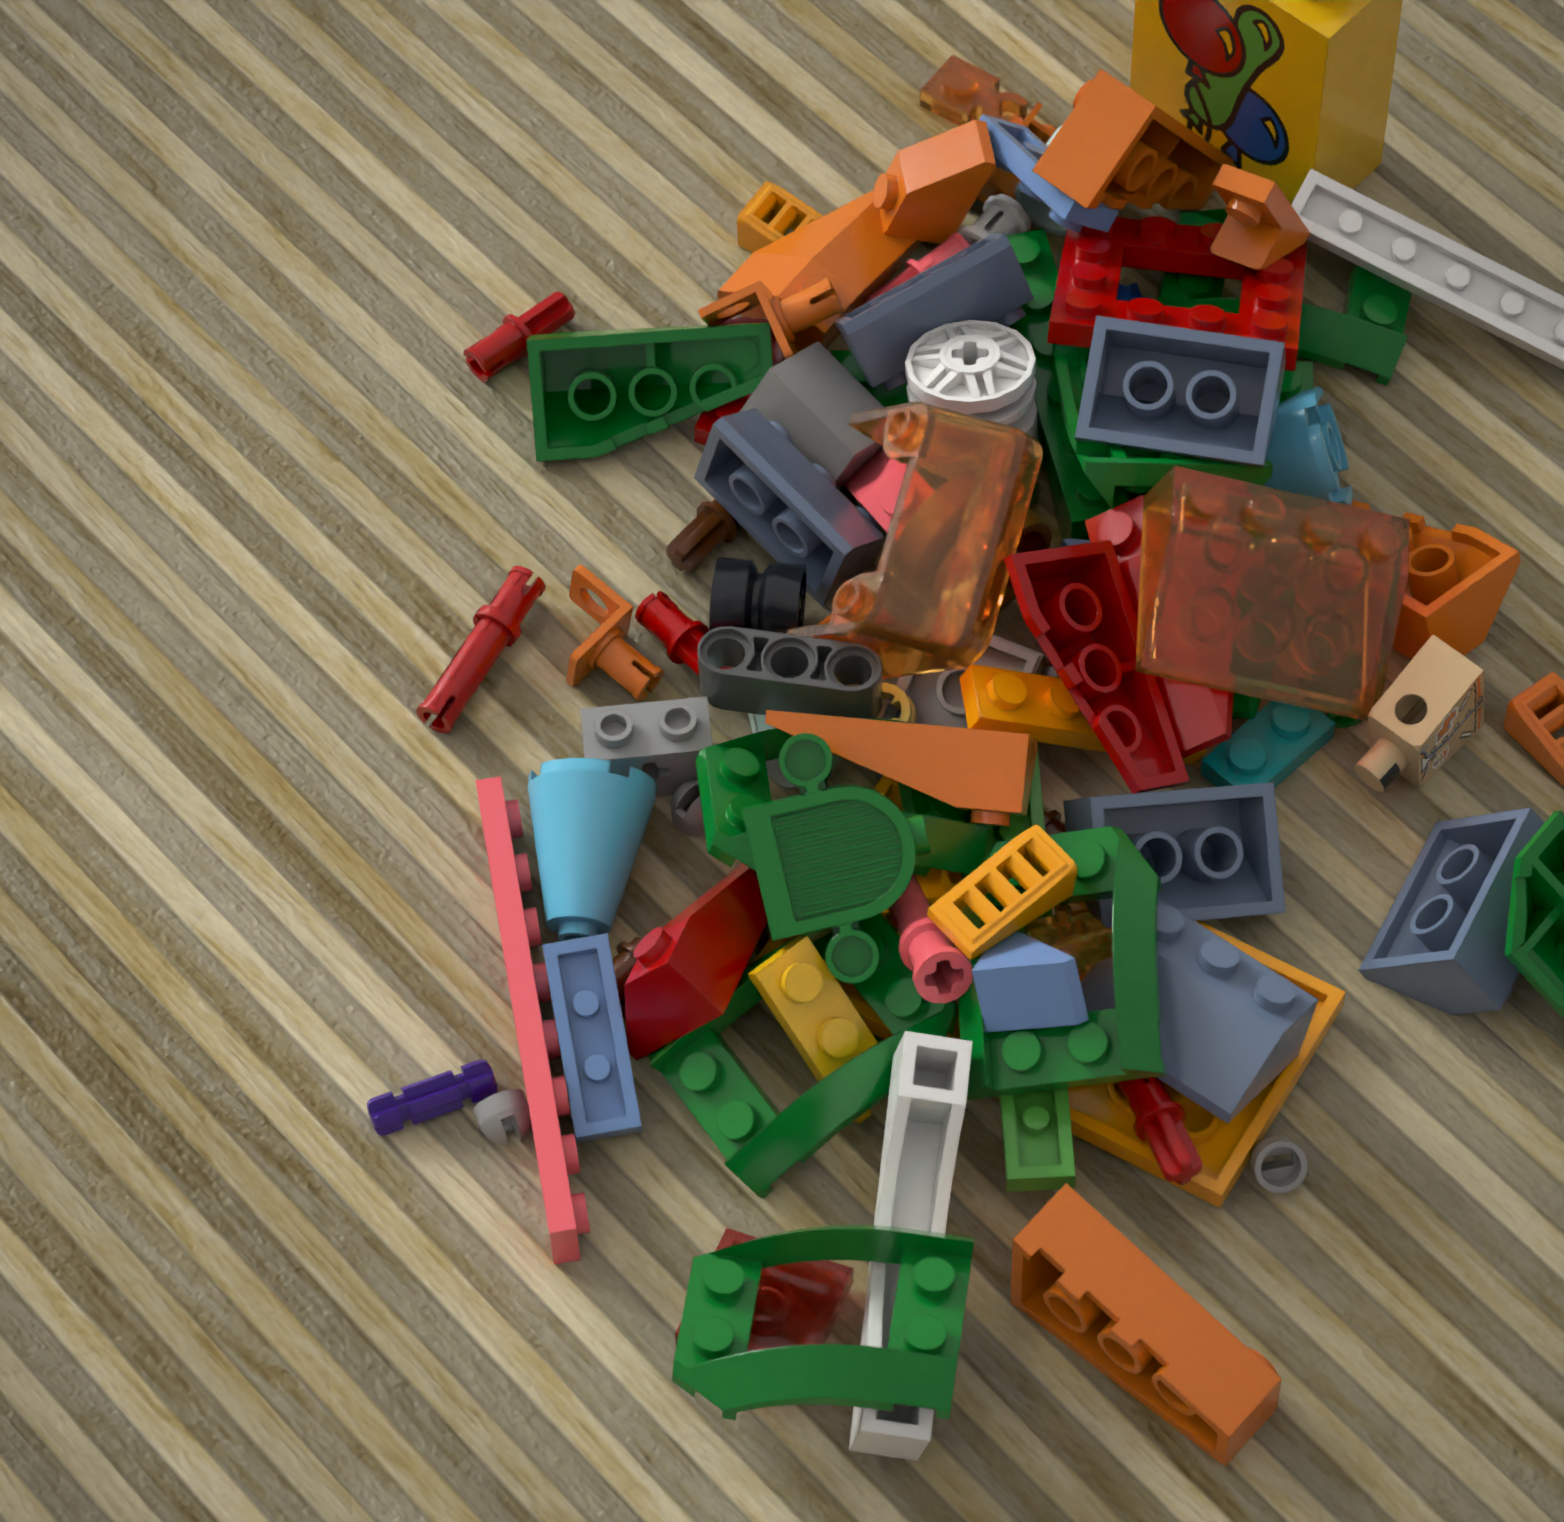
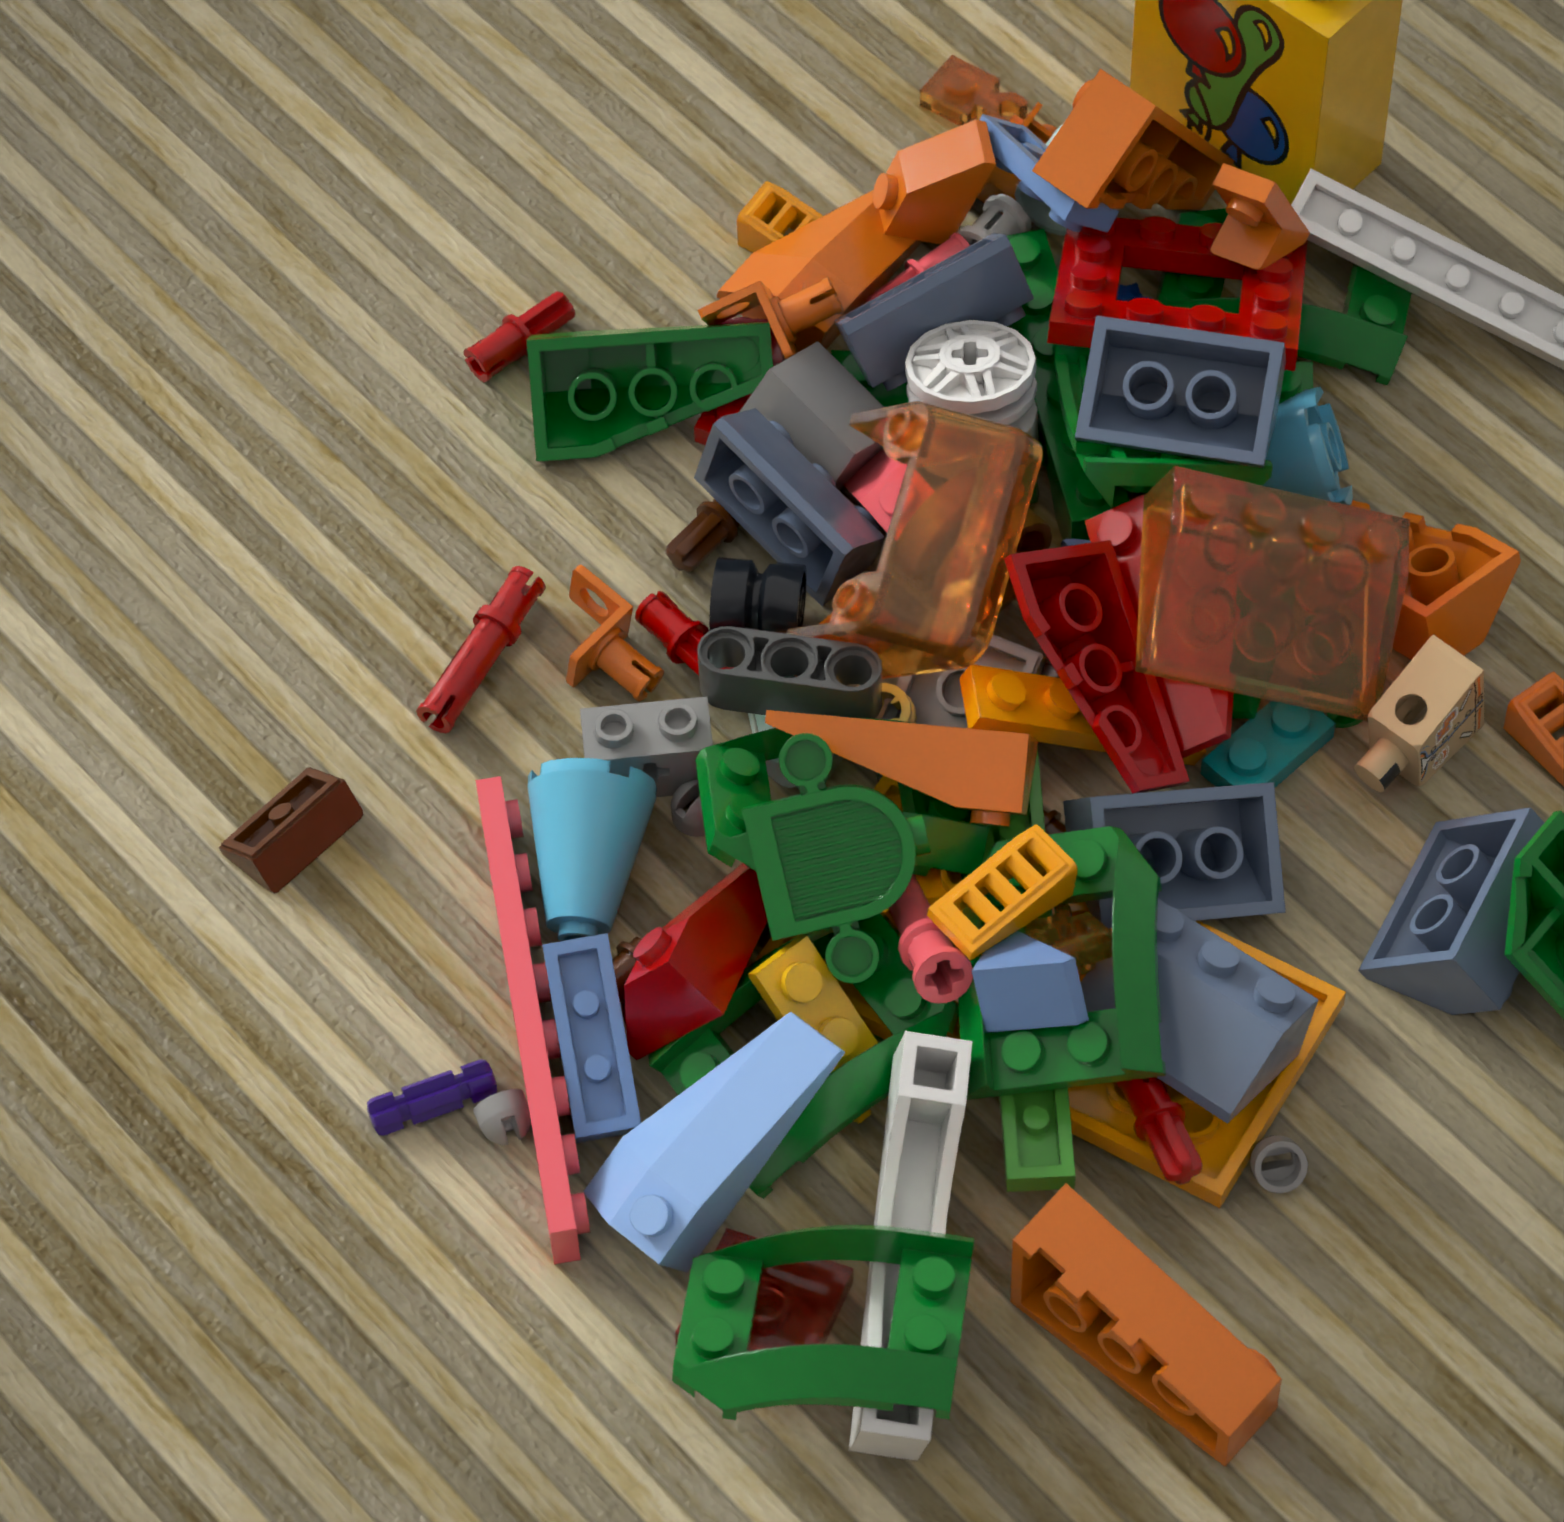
(293, 829): none -> reddish brown slope
(699, 1153): none -> light blue wedge

